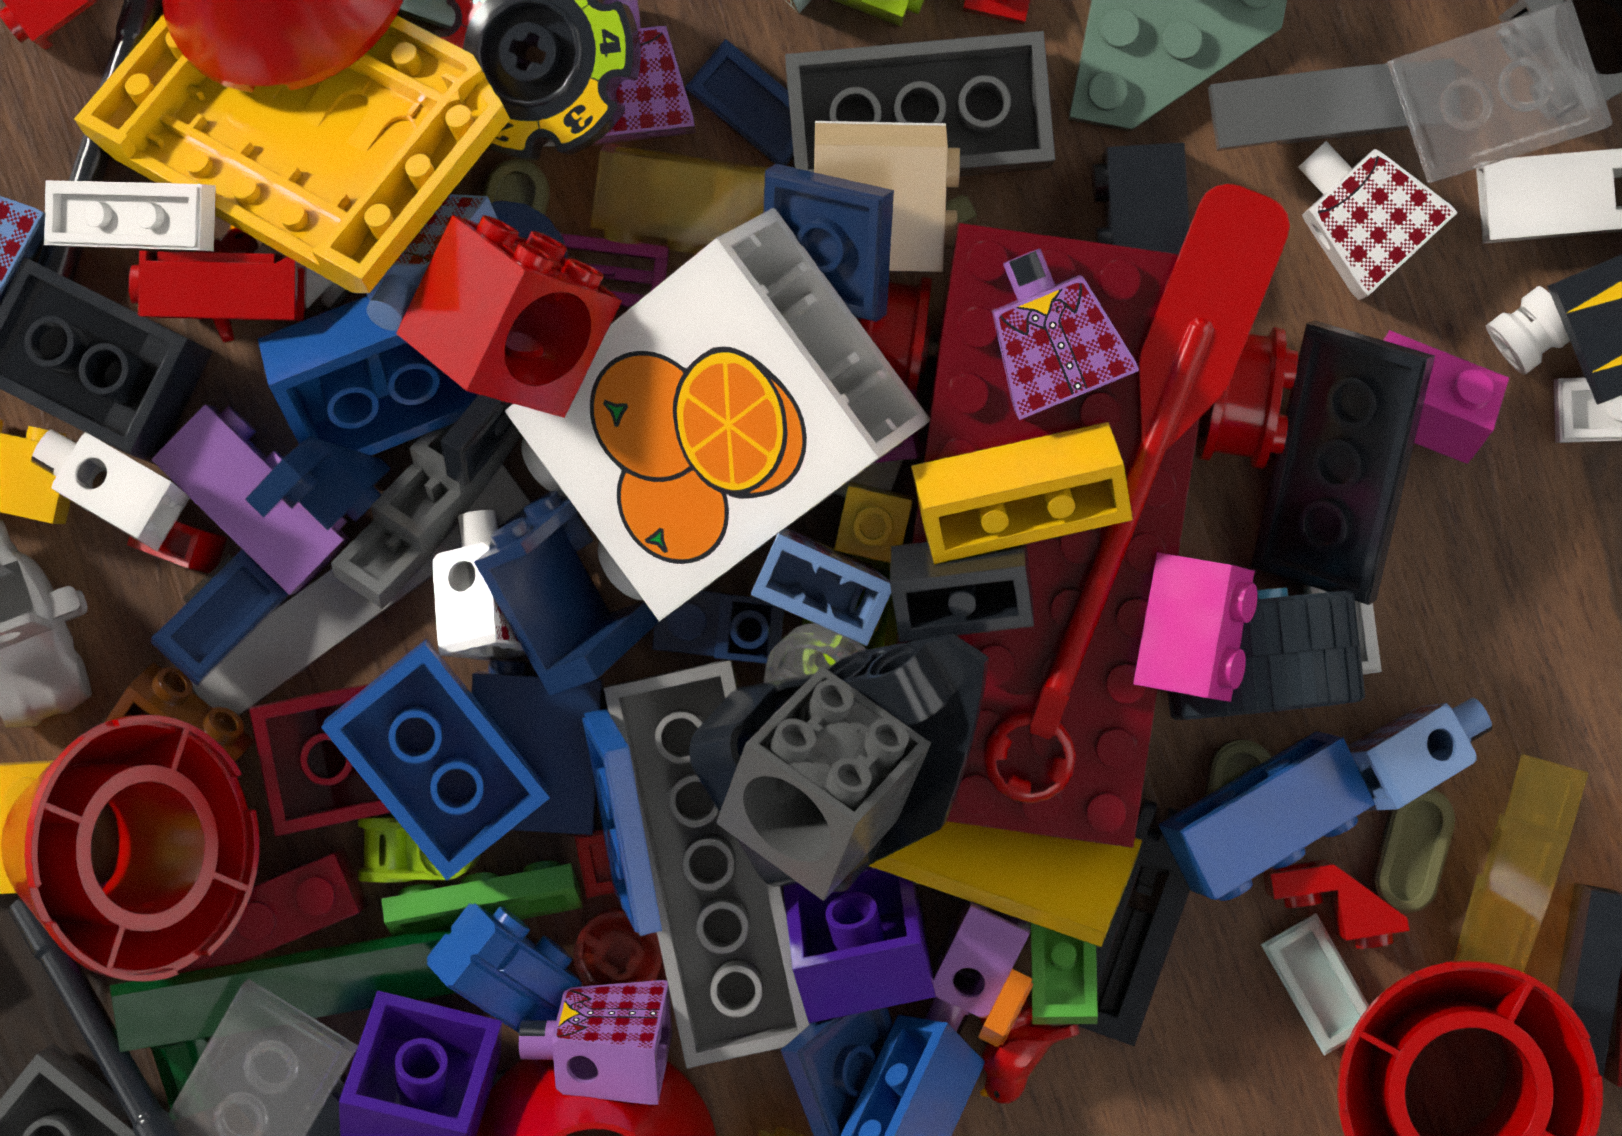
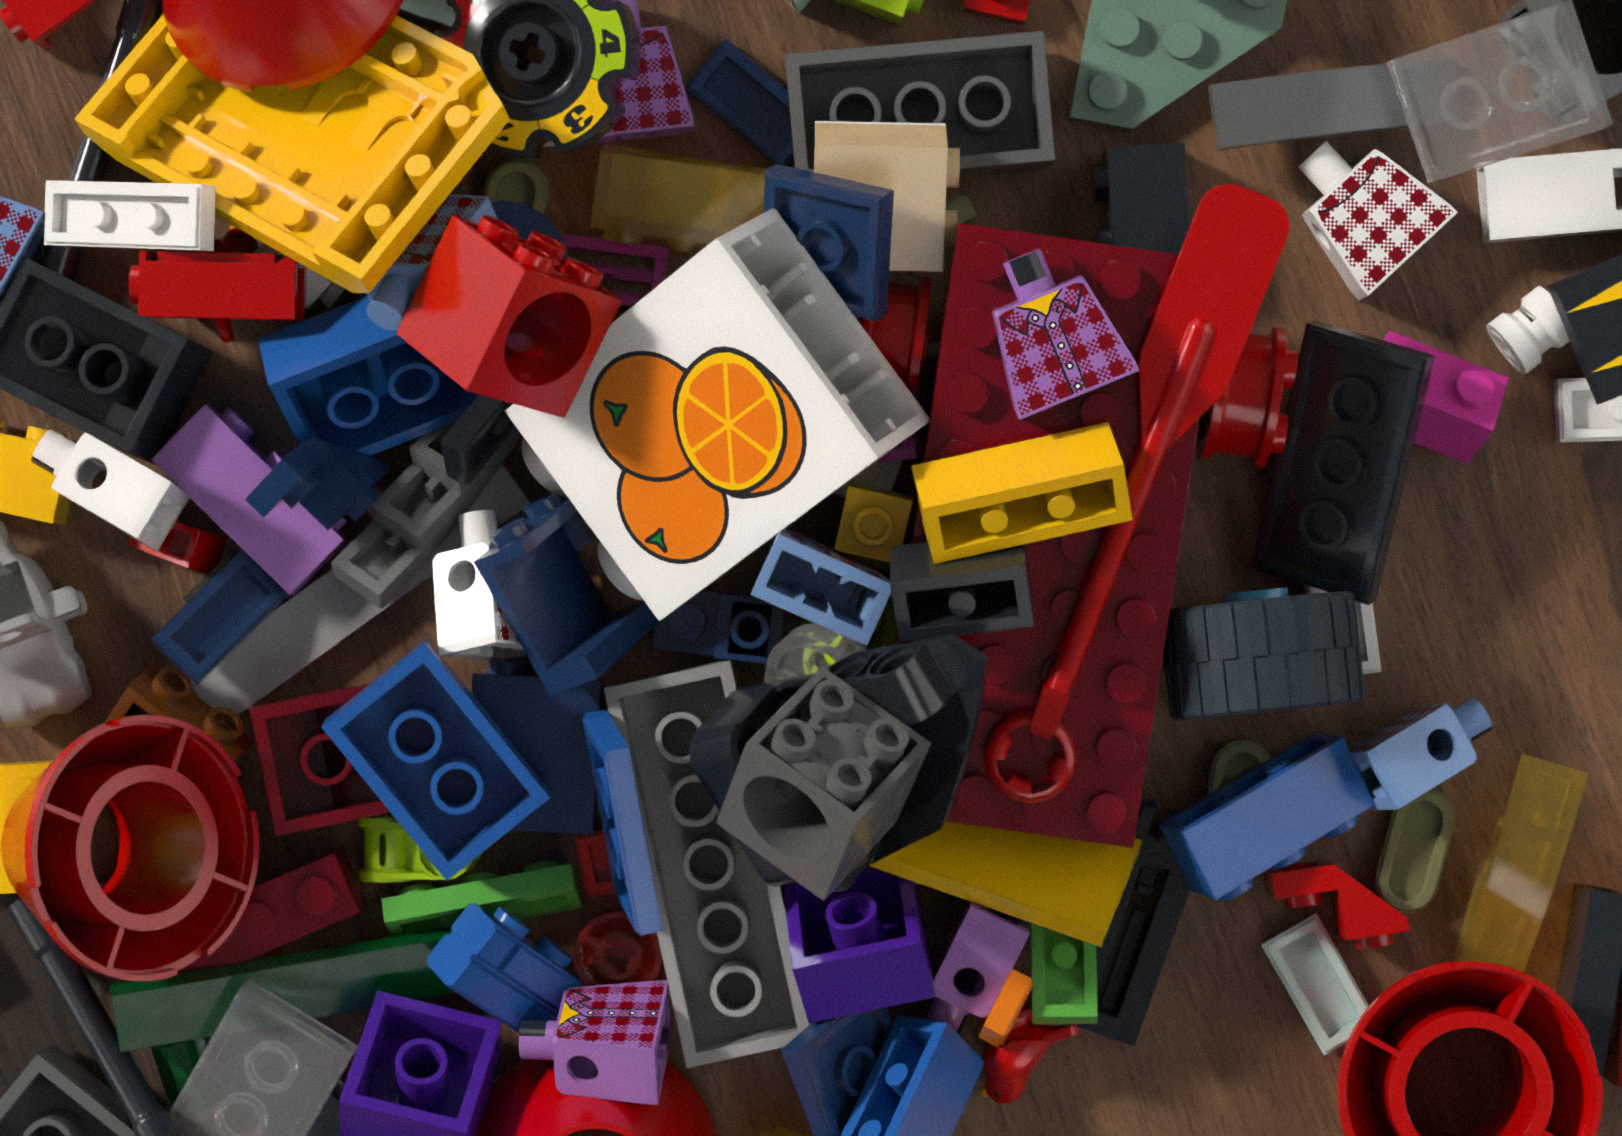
(1195, 627): dark pink brick -> none

